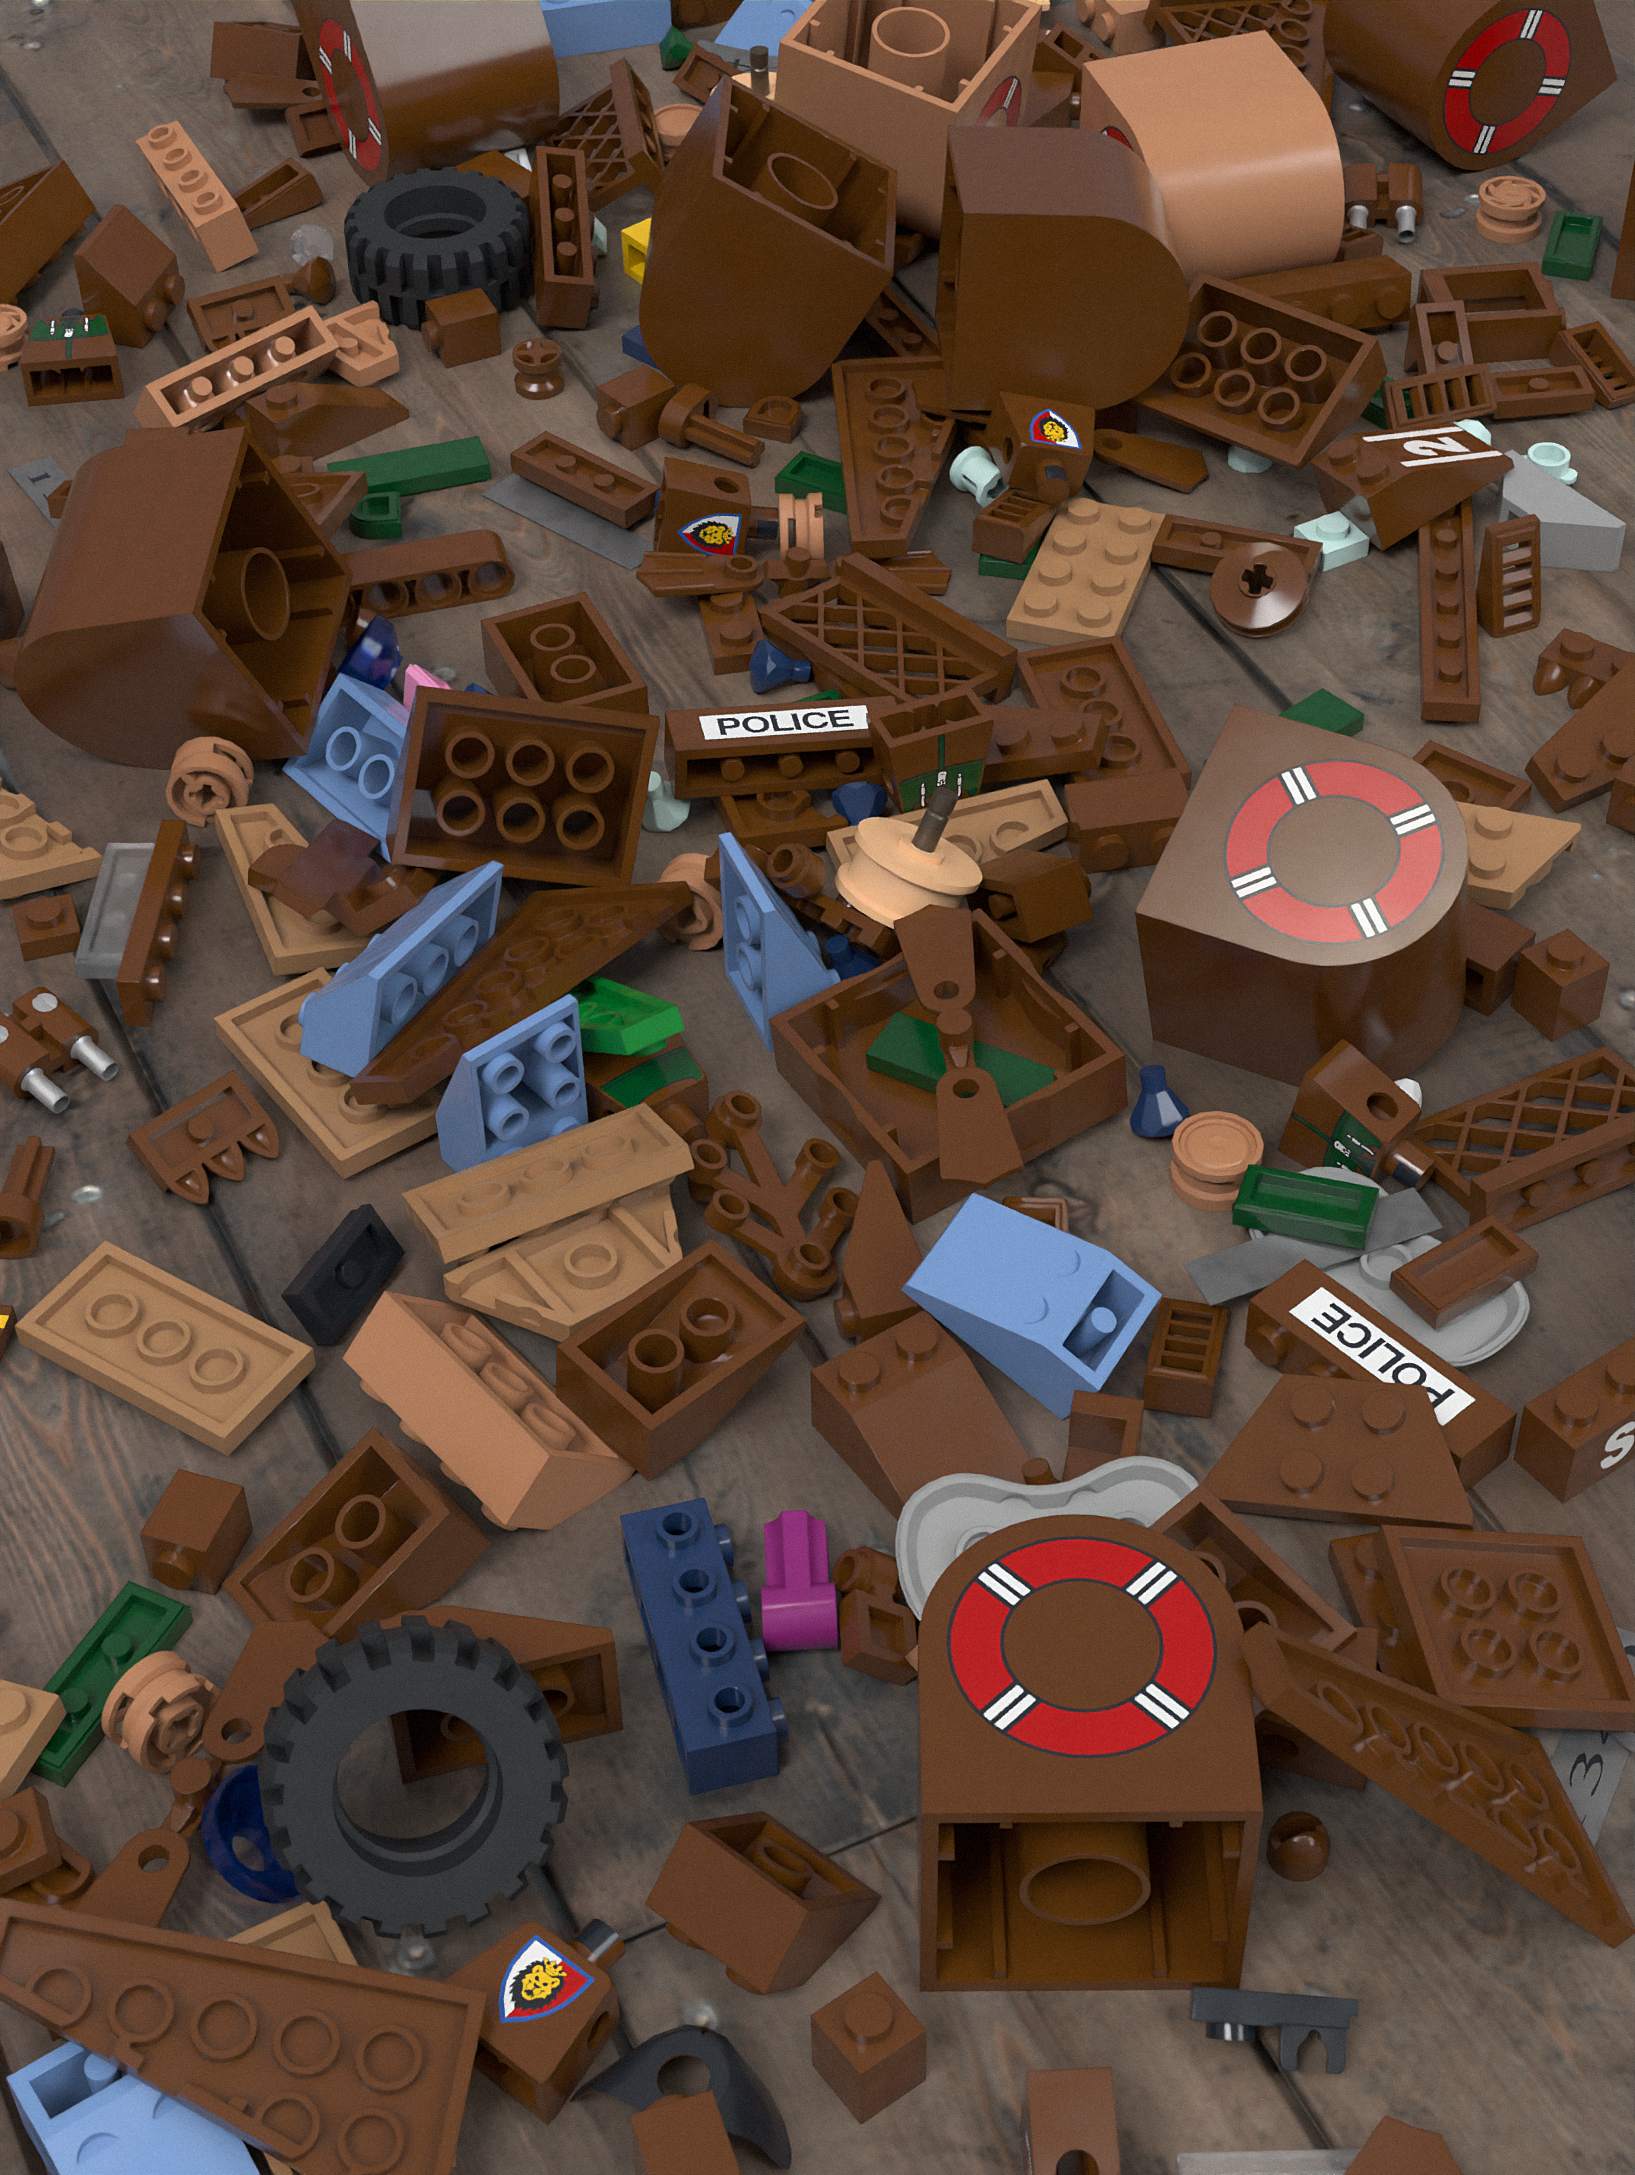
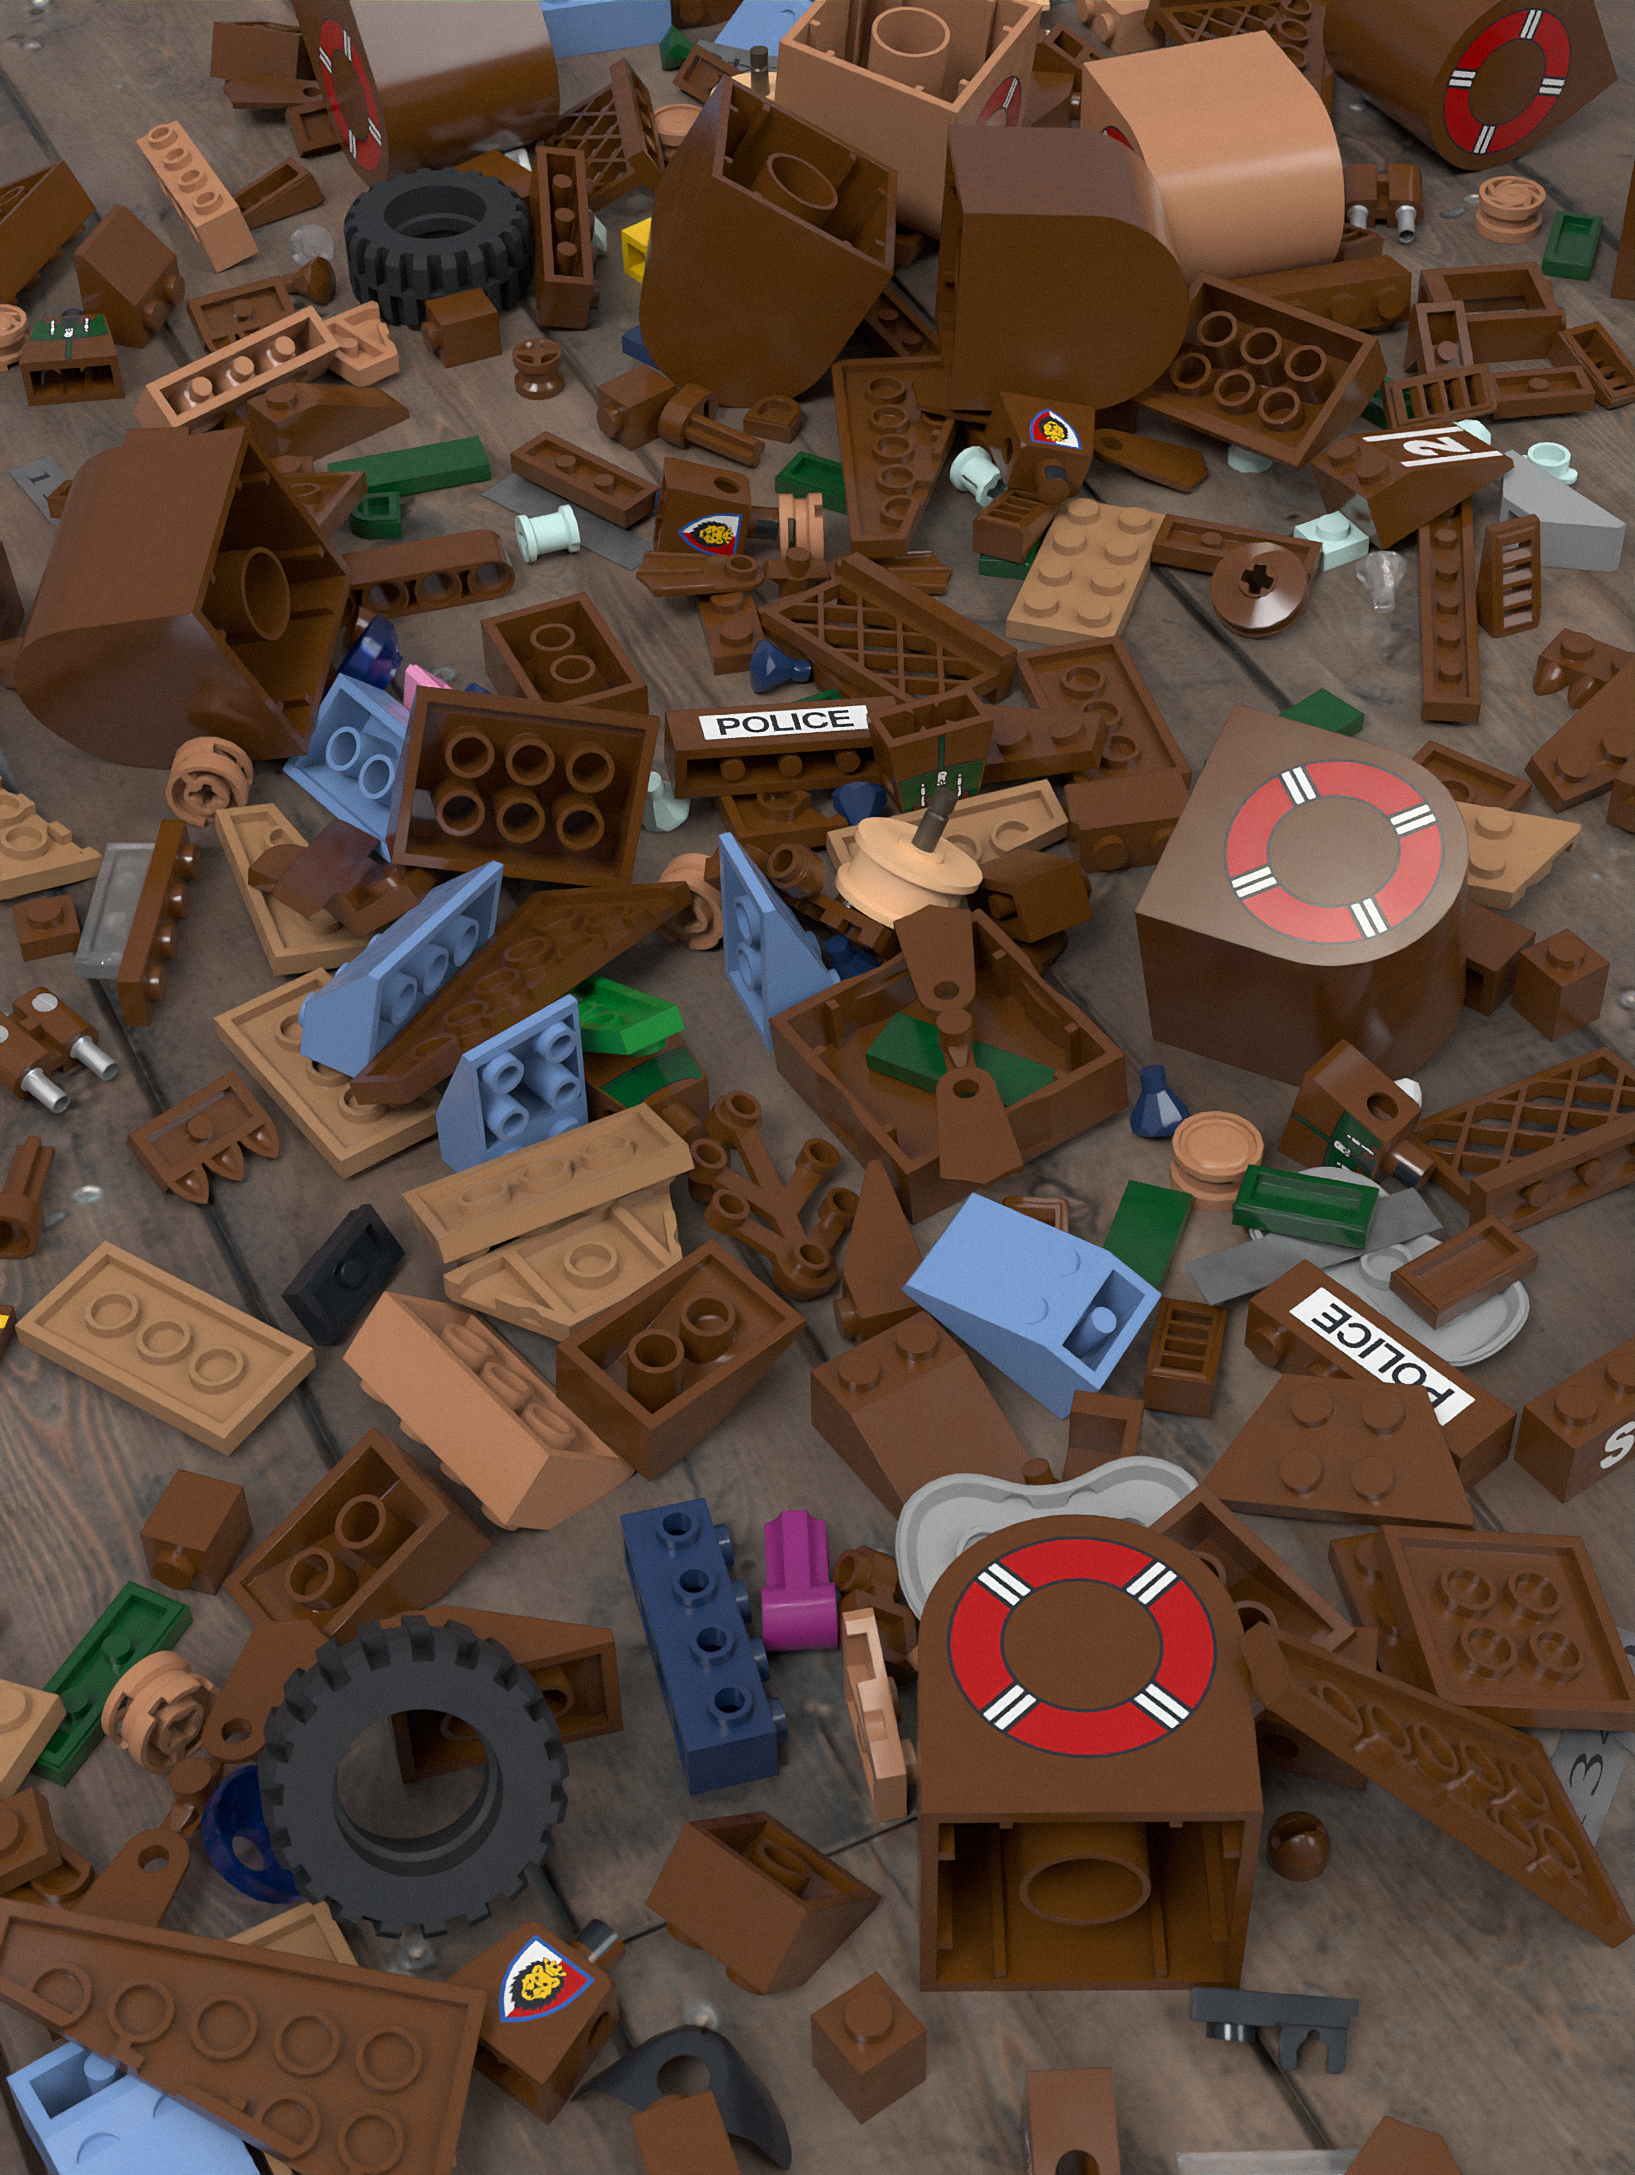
(547, 533): none -> light aqua bush
(873, 1715): none -> nougat wing
(1149, 1229): none -> dark green tile
(1380, 576): none -> clear rock

